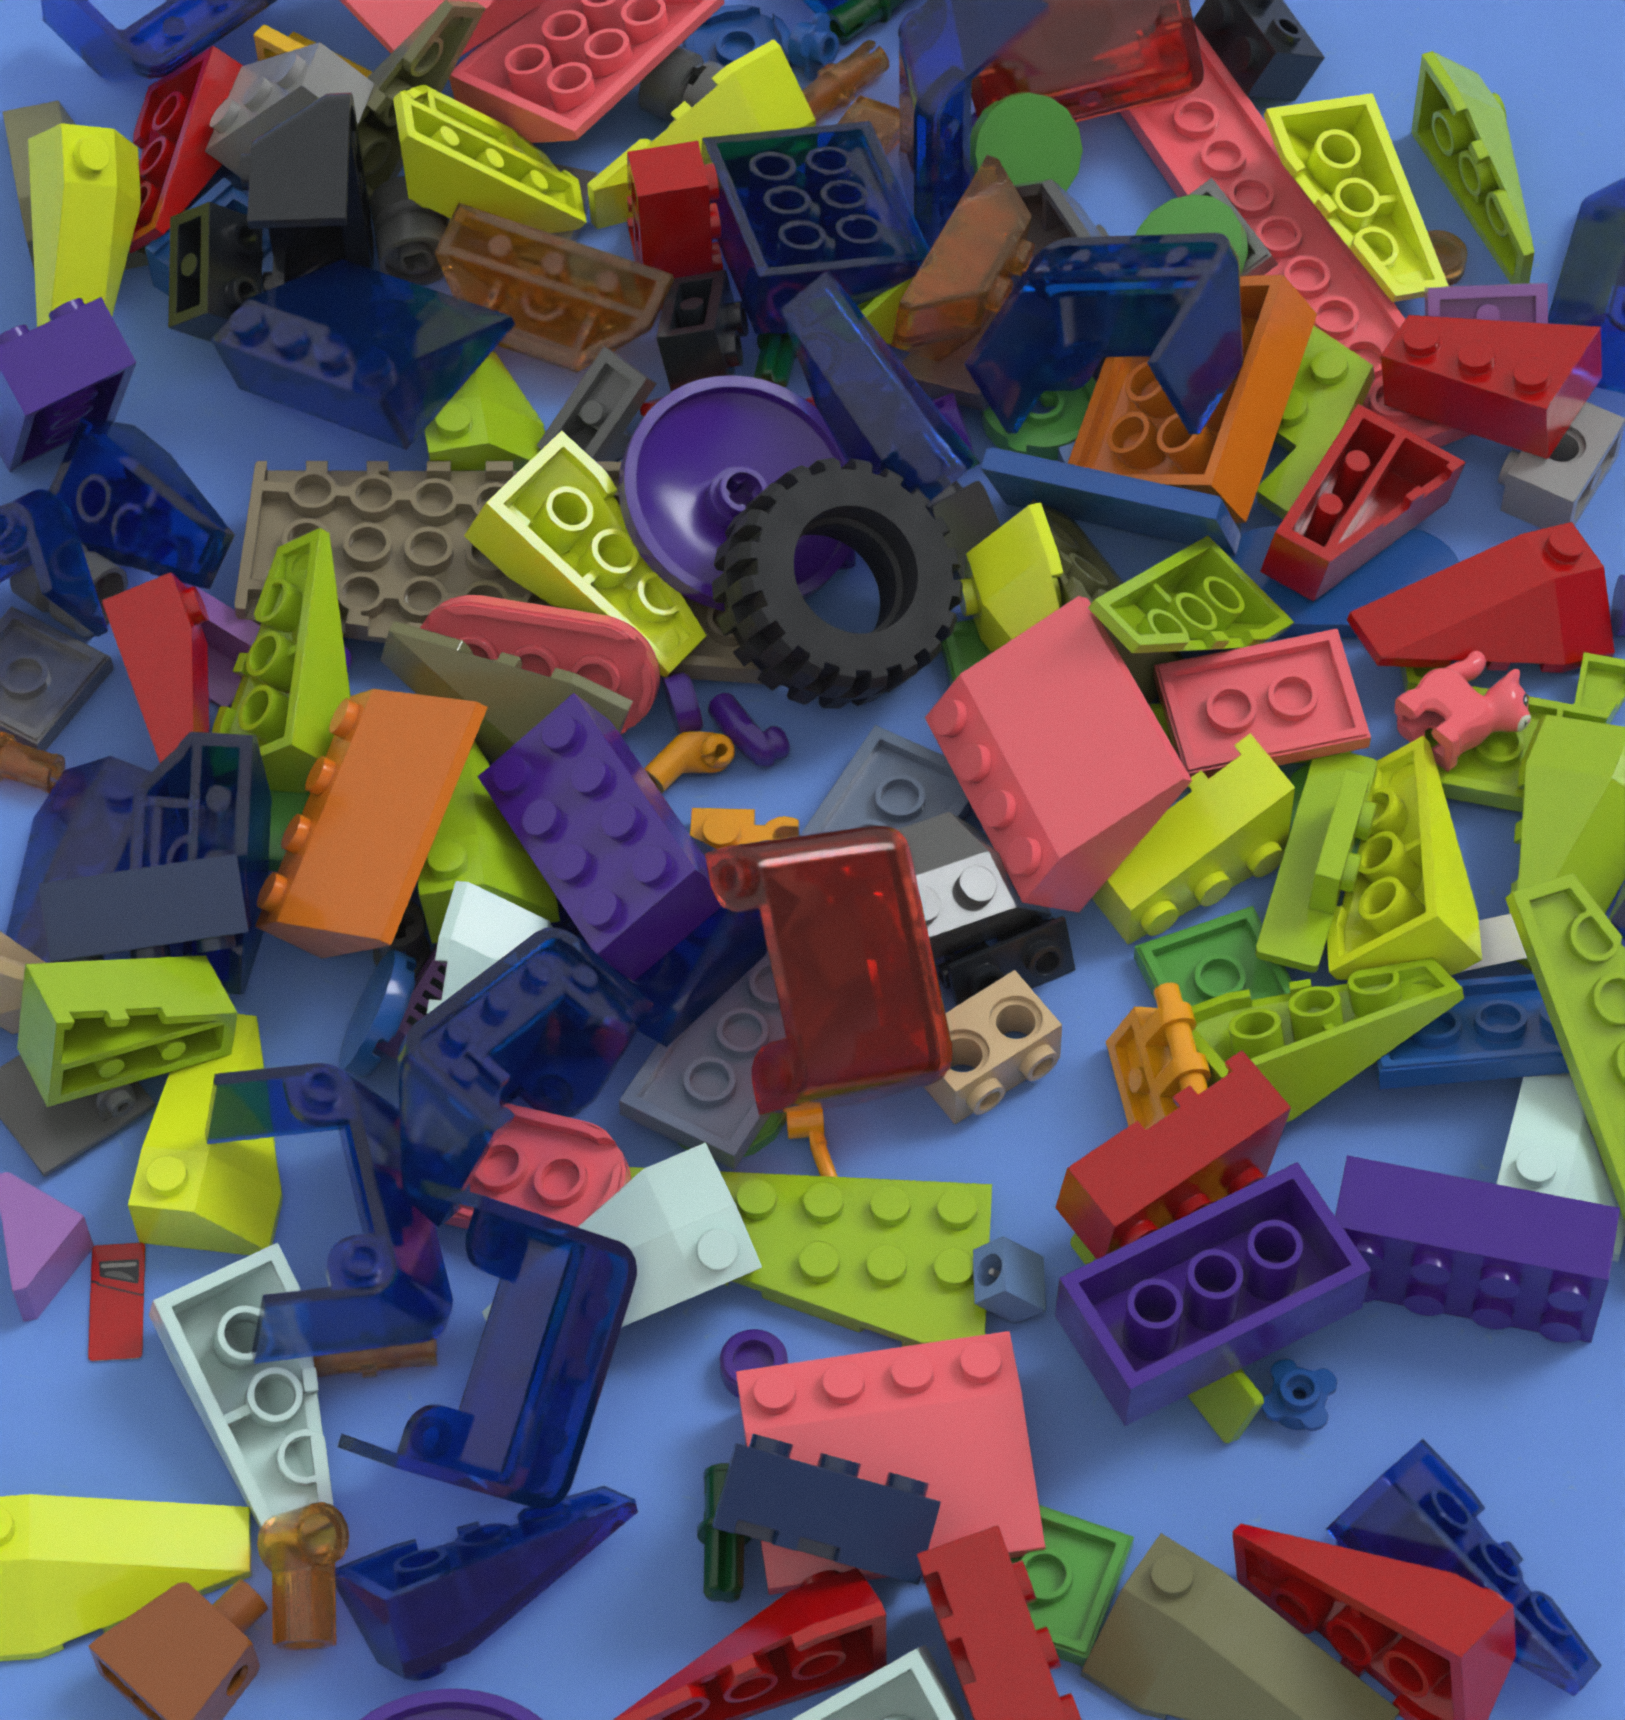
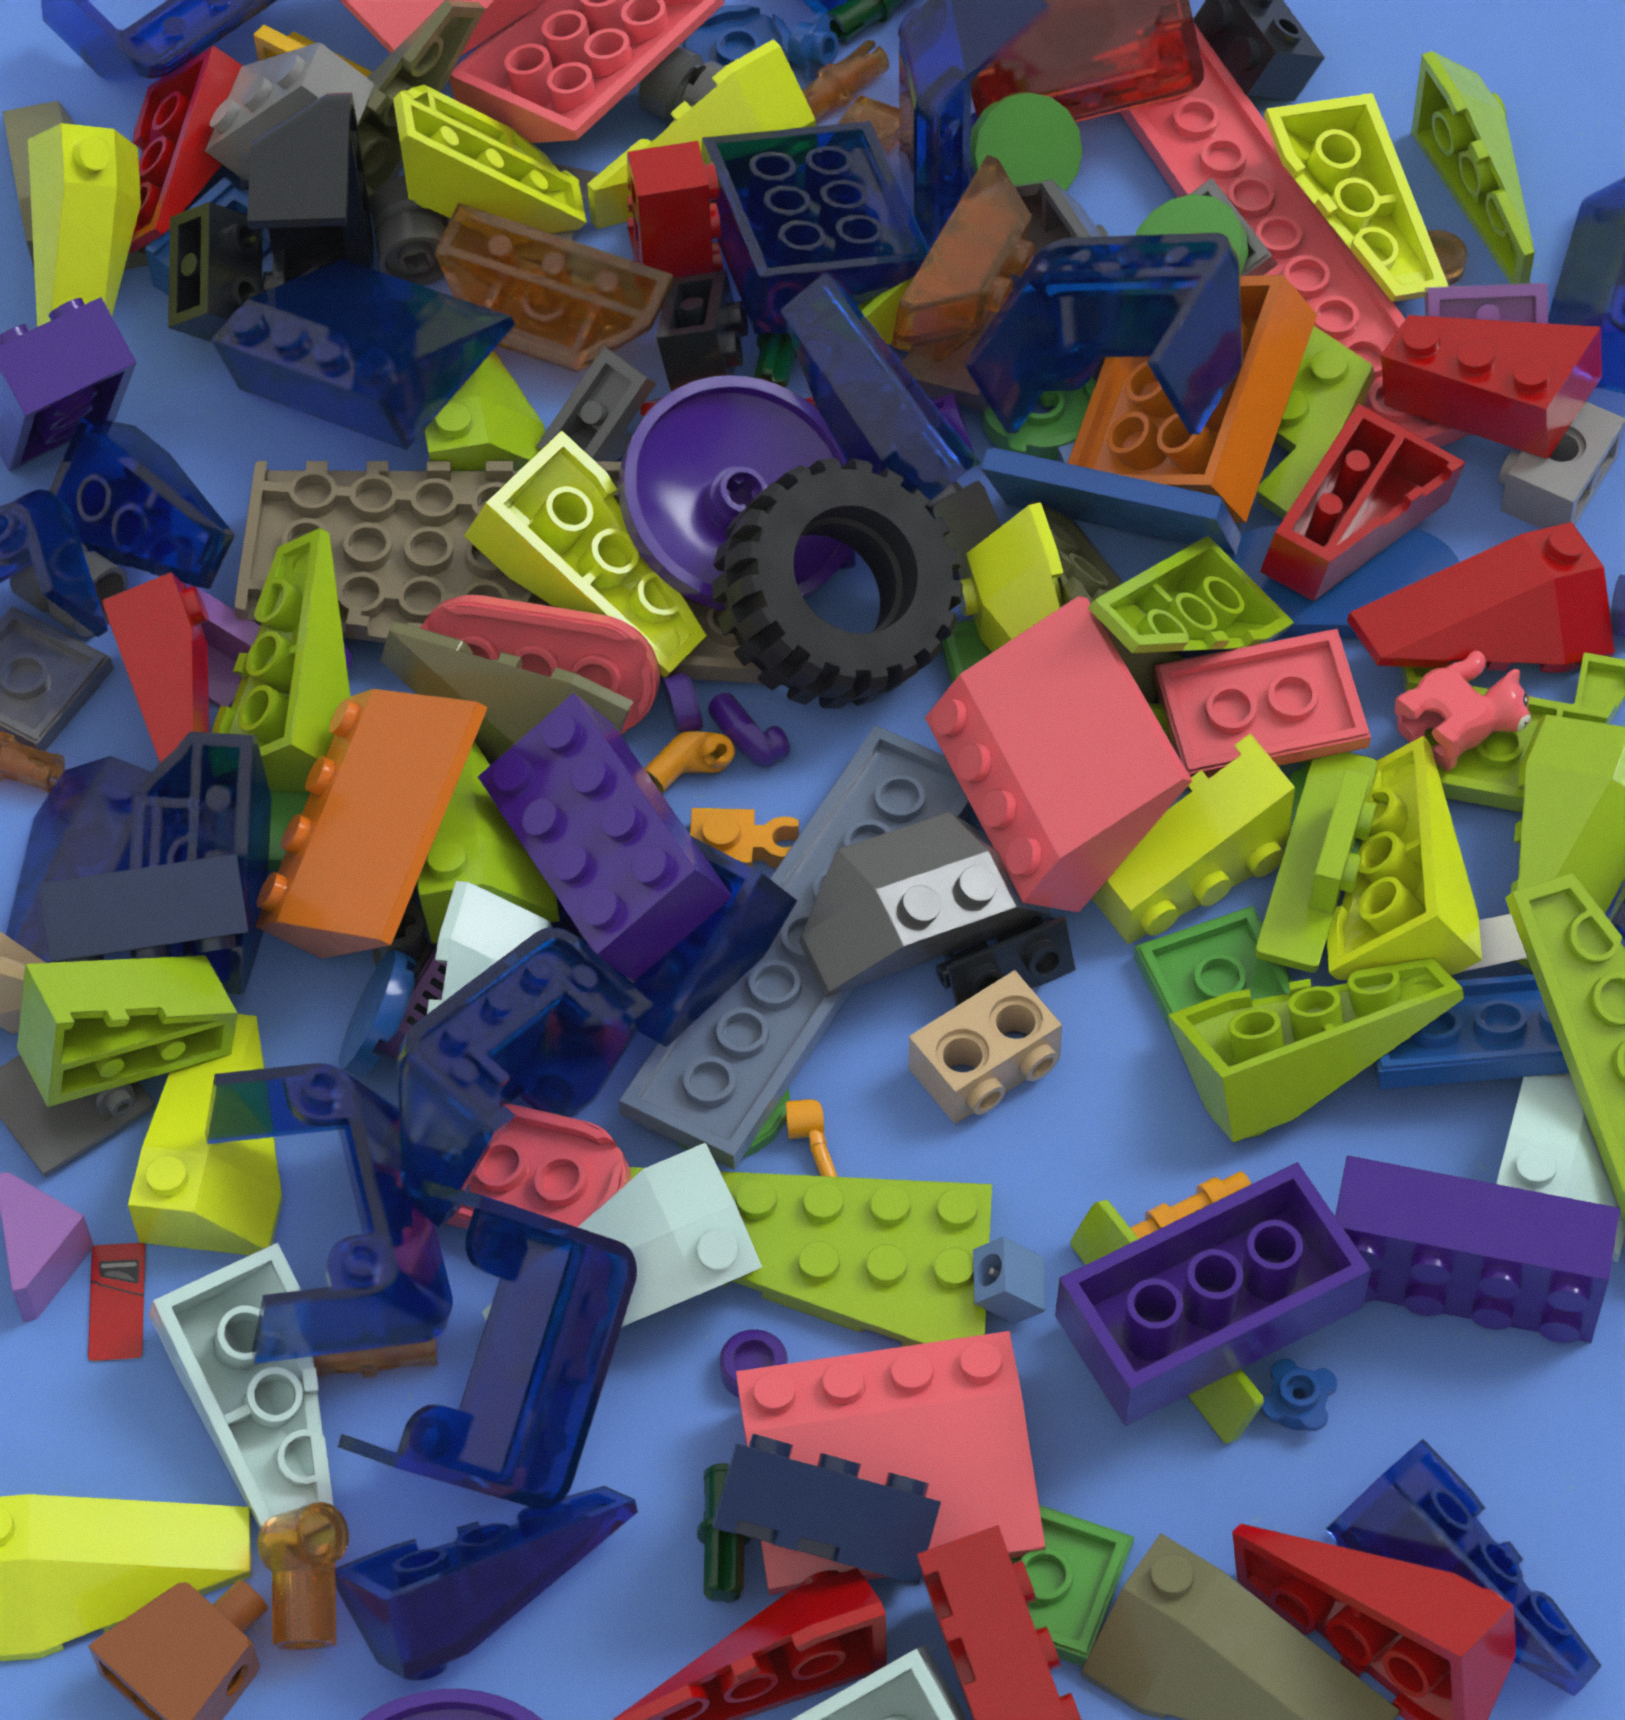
(845, 966): clear red windscreen -> none
(1143, 1052): light orange plate -> none
(1178, 1164): red wedge -> none

